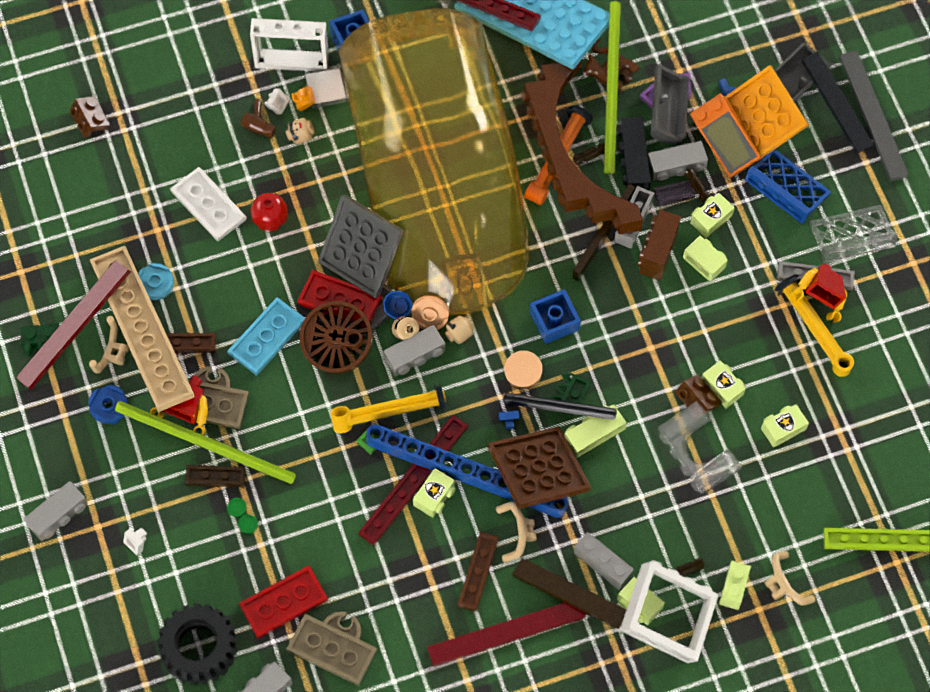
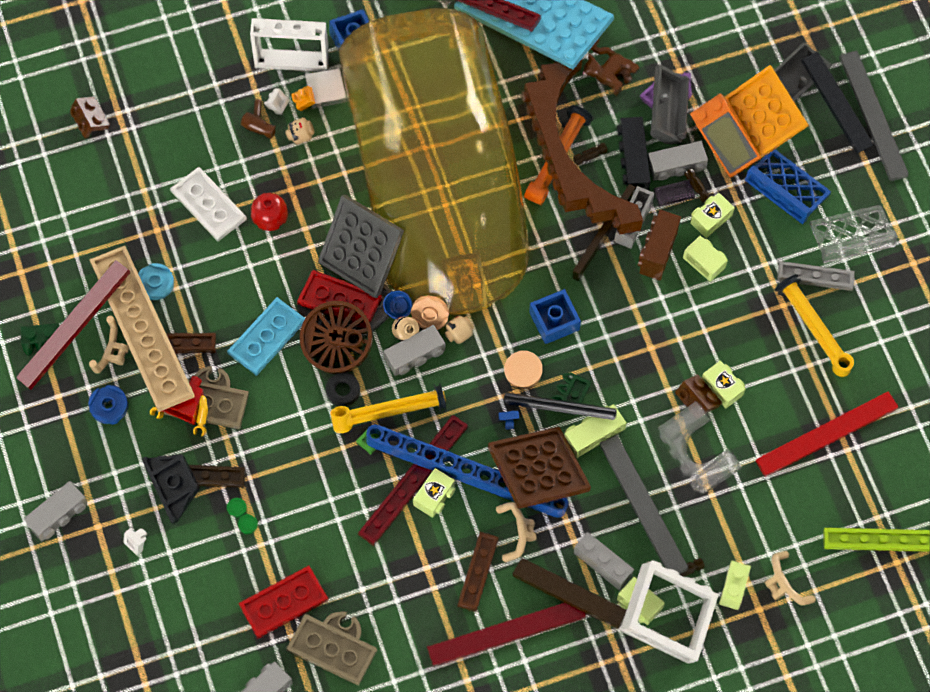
(173, 483): none -> black wing
(190, 619): black tyre -> none
(205, 442): lime axle -> none
(337, 379): none -> black tyre
(612, 88): lime axle -> none
(643, 505): none -> dark grey tile
(724, 87): blue arm -> none
(784, 425): yellowish green brick -> none
(824, 286): red torso -> none
(826, 434): none -> red tile

